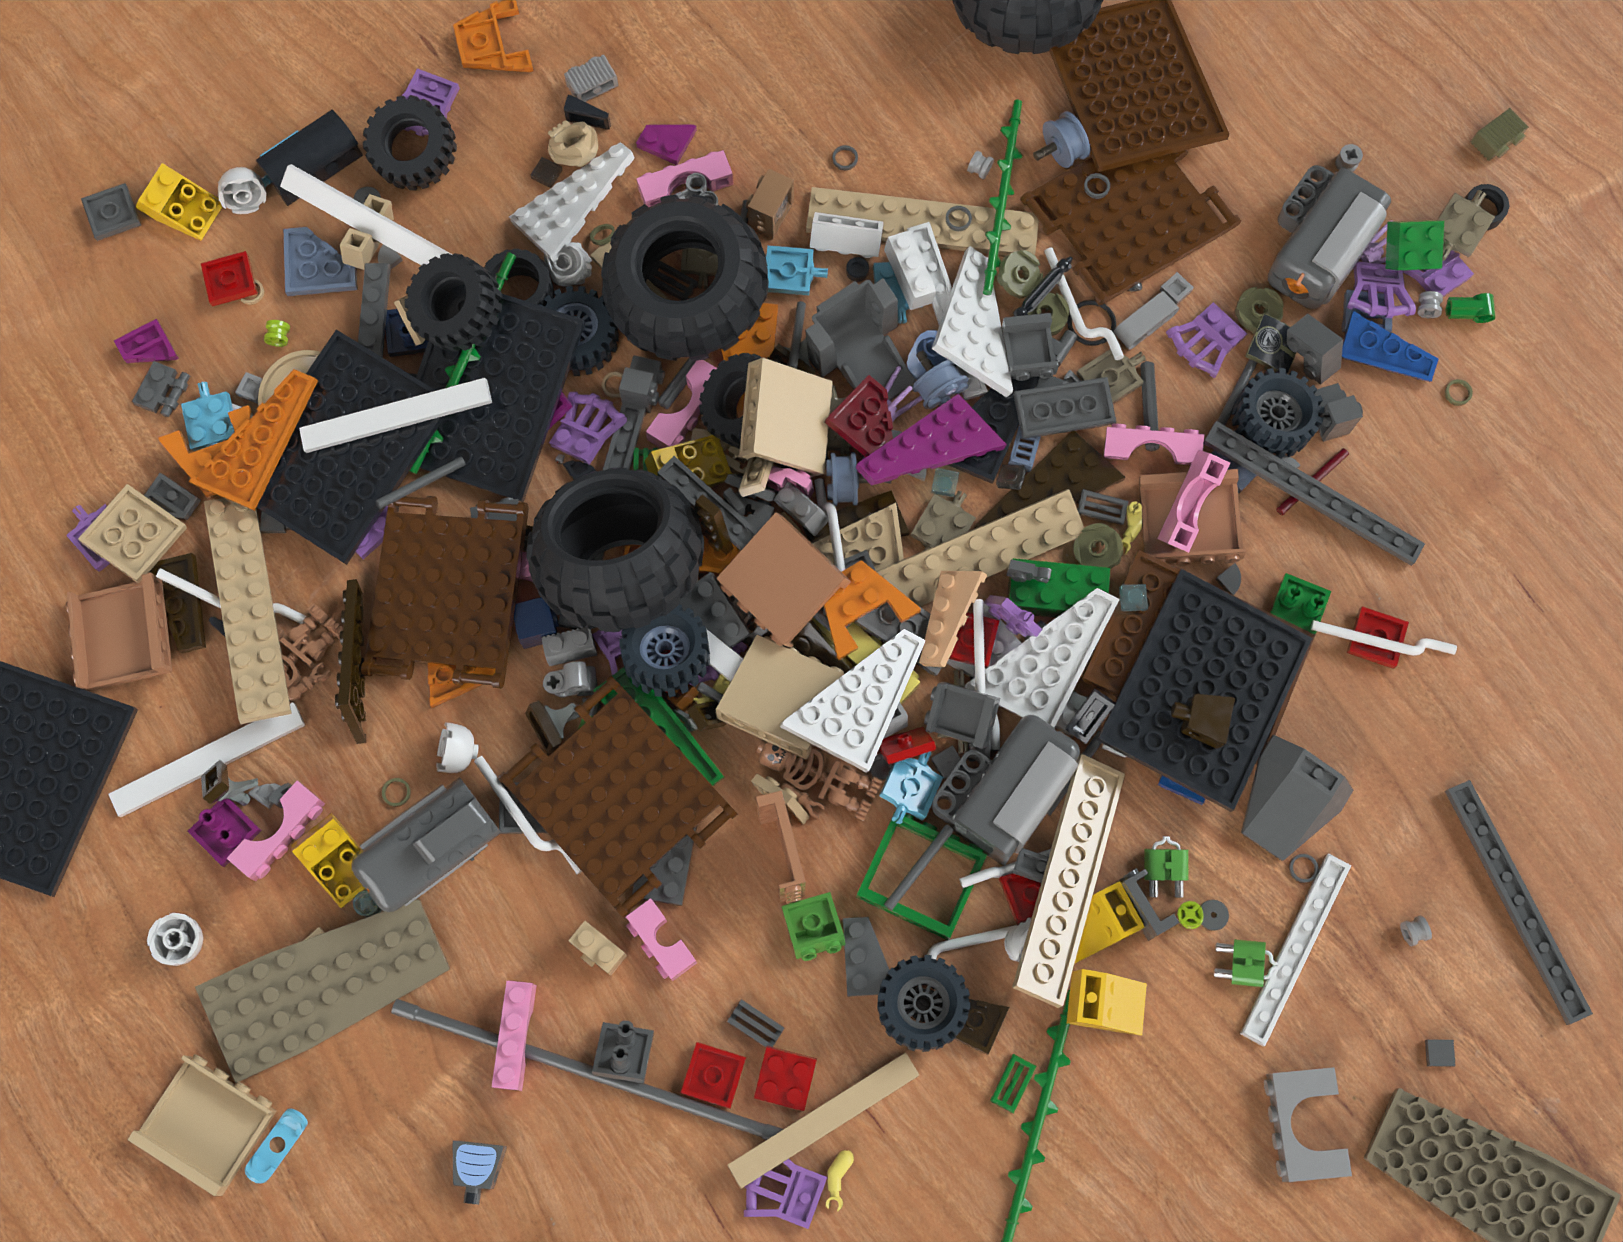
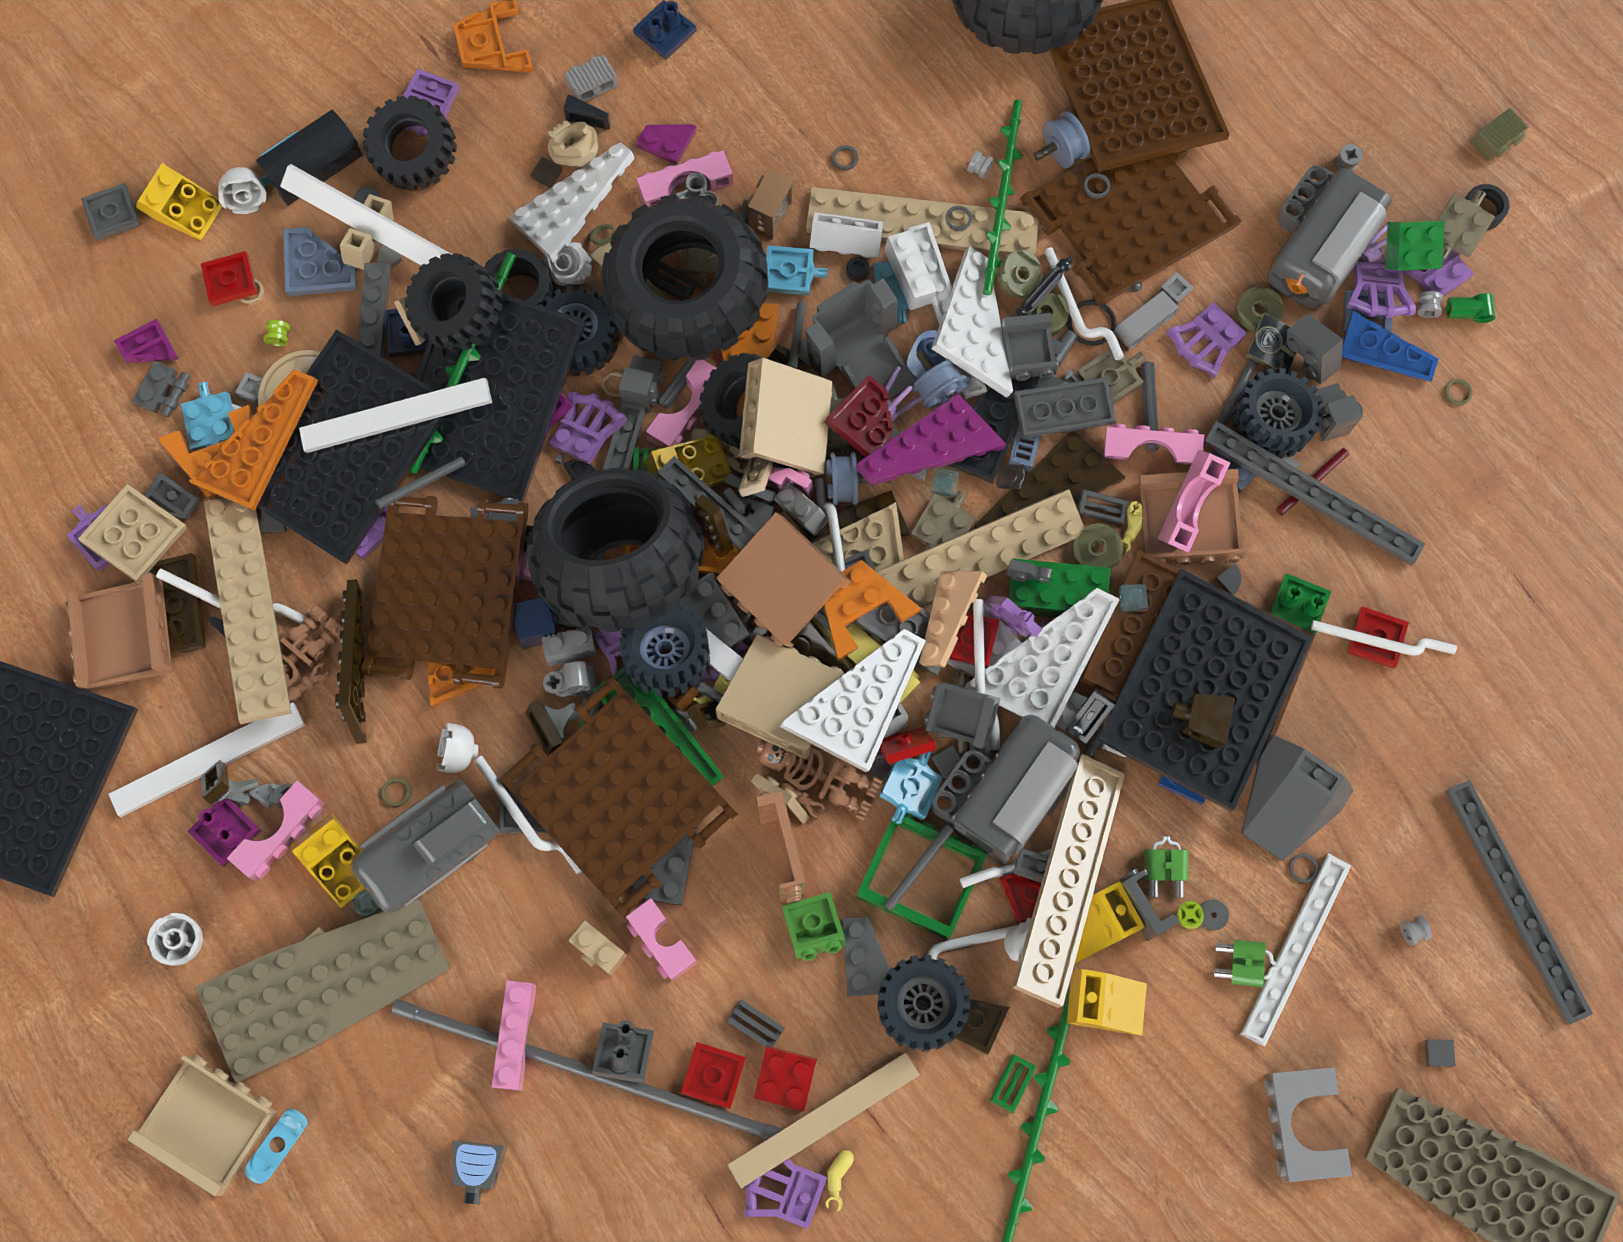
(665, 29): none -> dark blue plate

